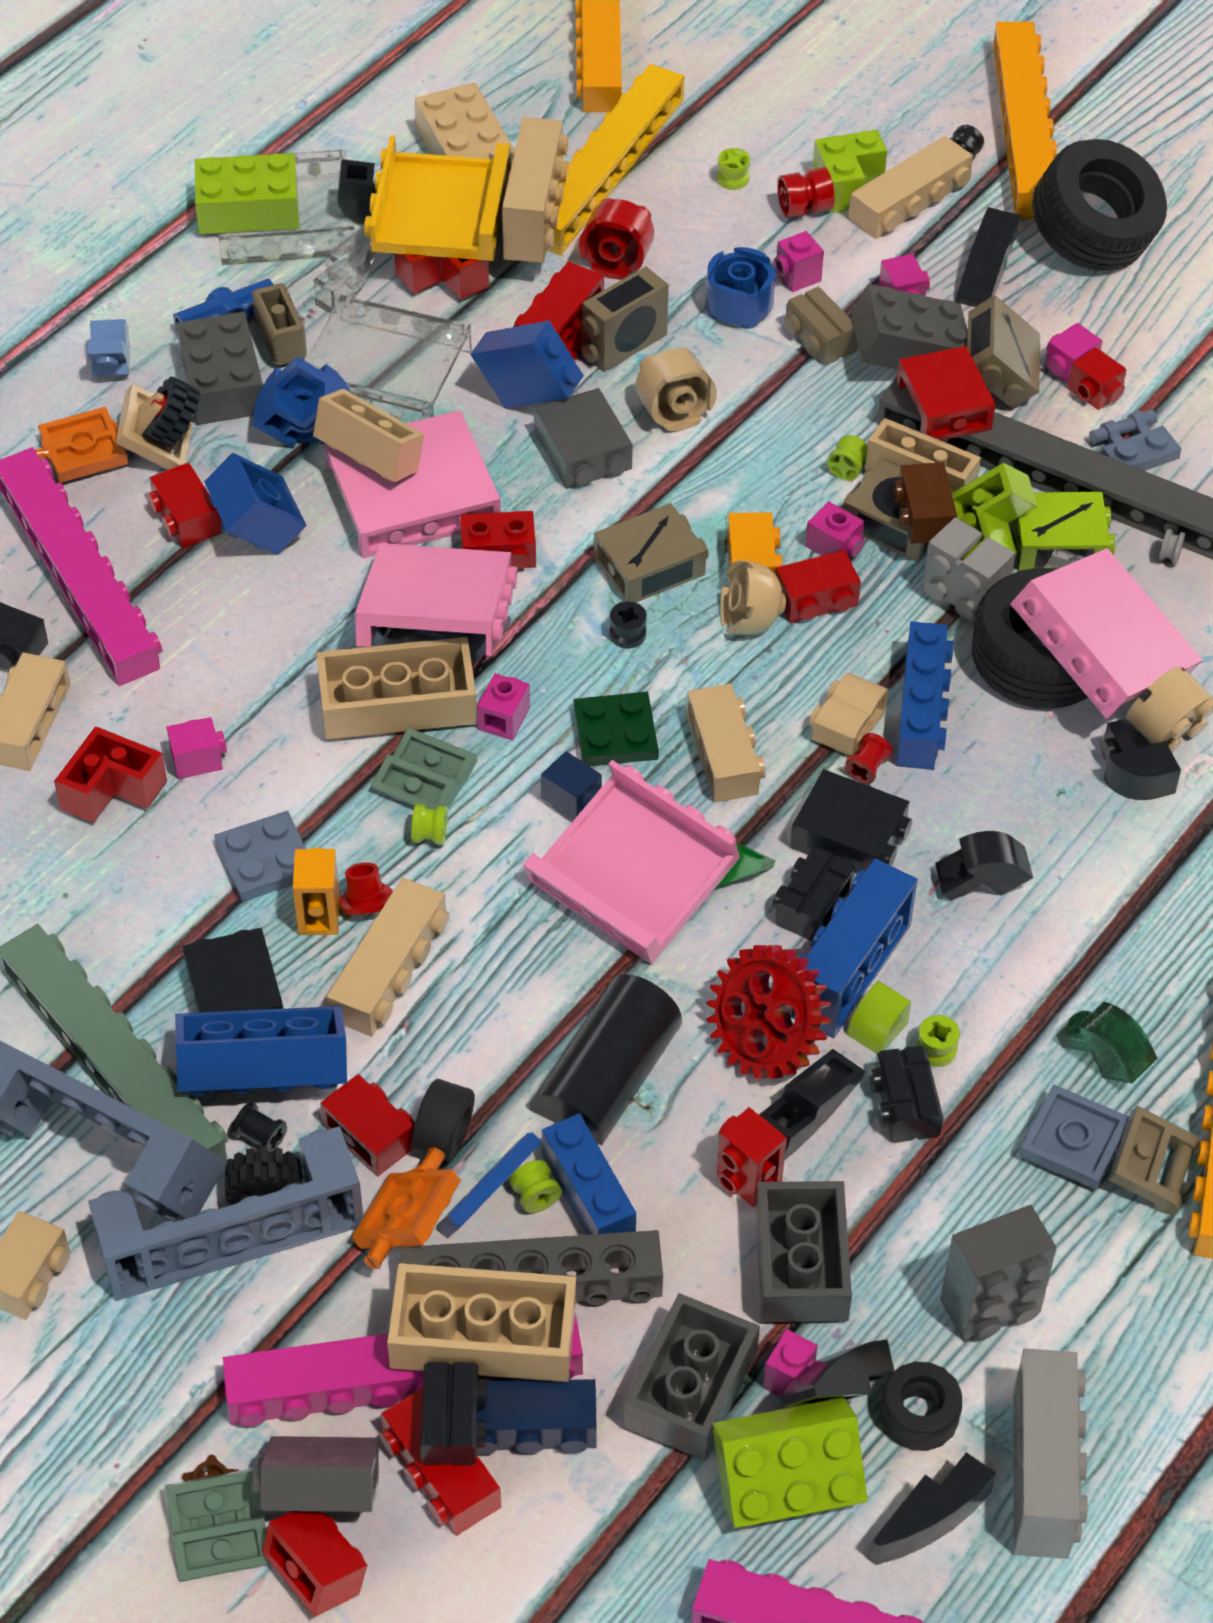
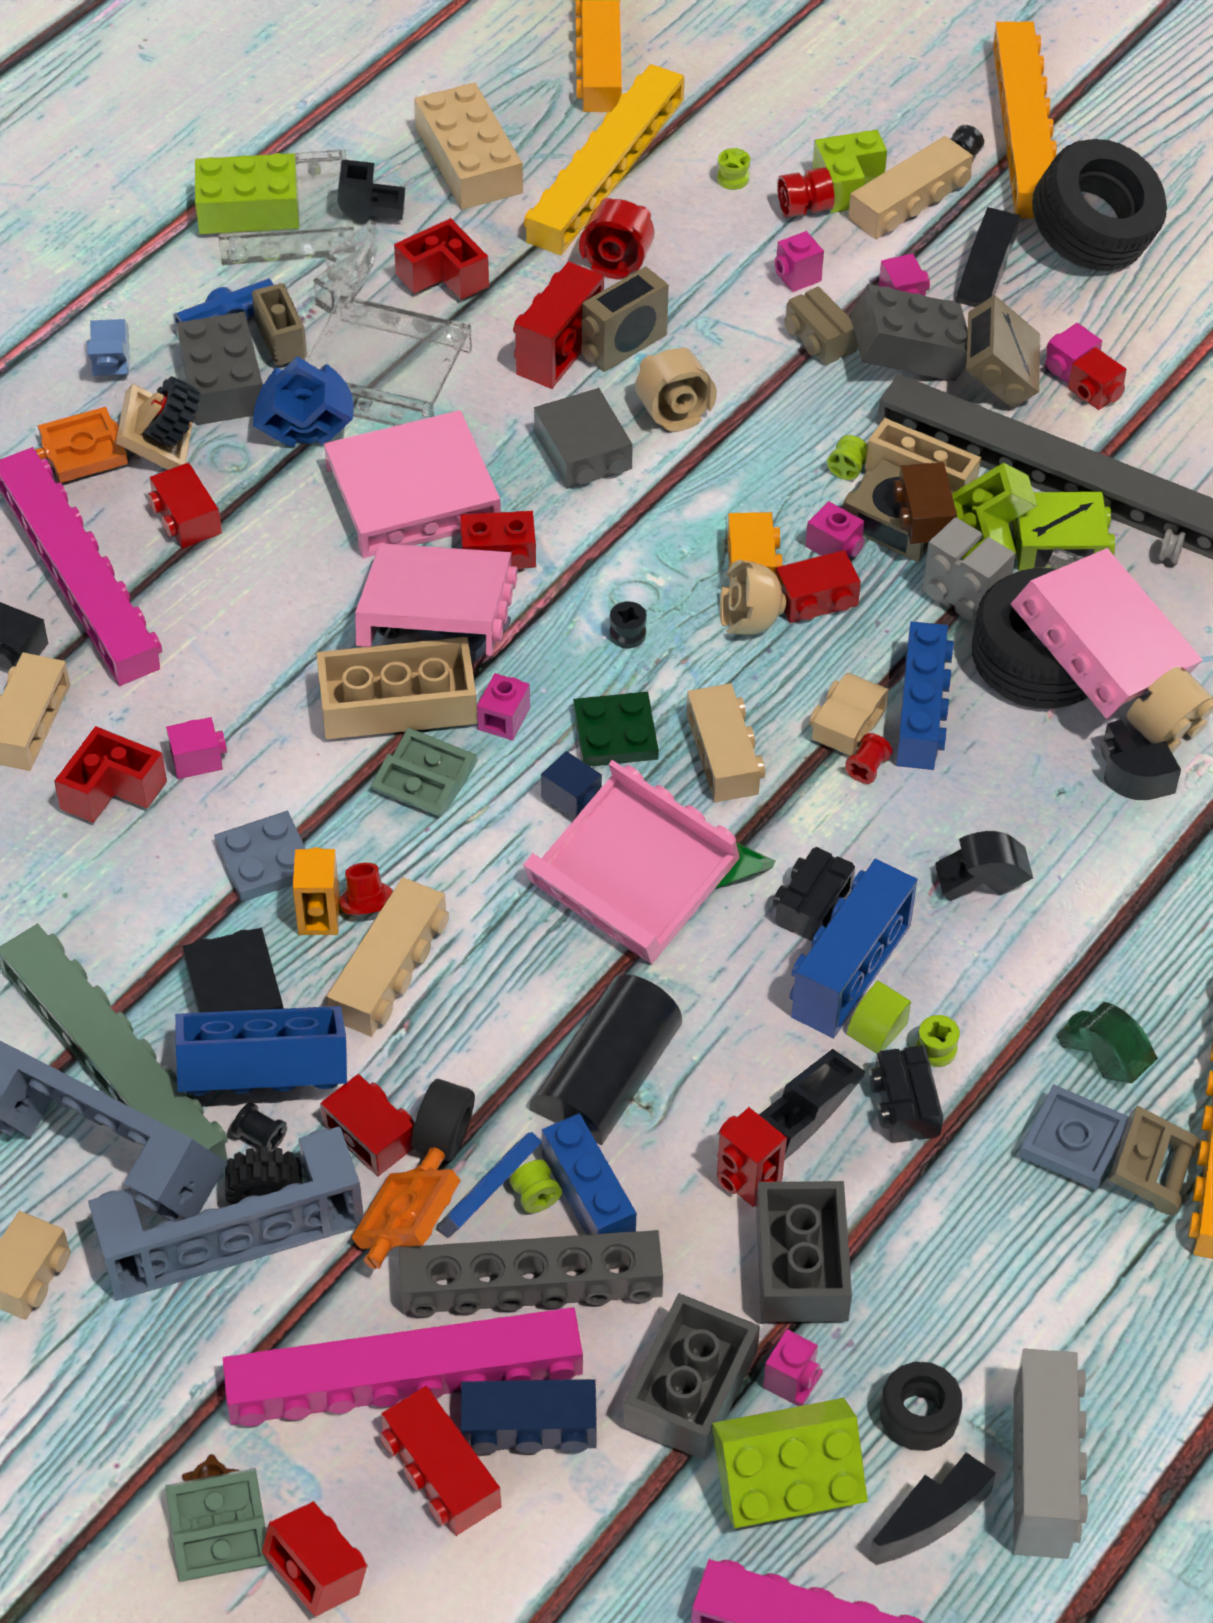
(254, 504): blue brick -> none
(318, 1474): dark grey brick -> none
(368, 435): tan brick -> none
(429, 824): lime wheel -> none
(438, 204): yellow panel -> none
(451, 1413): black brick -> none
(488, 1317): tan brick -> none
(527, 364): blue brick -> none
(534, 190): tan brick -> none
(650, 553): dark tan brick -> none
(740, 287): blue brick -> none
(768, 1011): red gear -> none
(840, 1375): black slope -> none
(851, 821): black brick -> none
(947, 393): red panel -> none
(997, 1273): dark grey brick -> none
(1144, 449): sand blue plate -> none

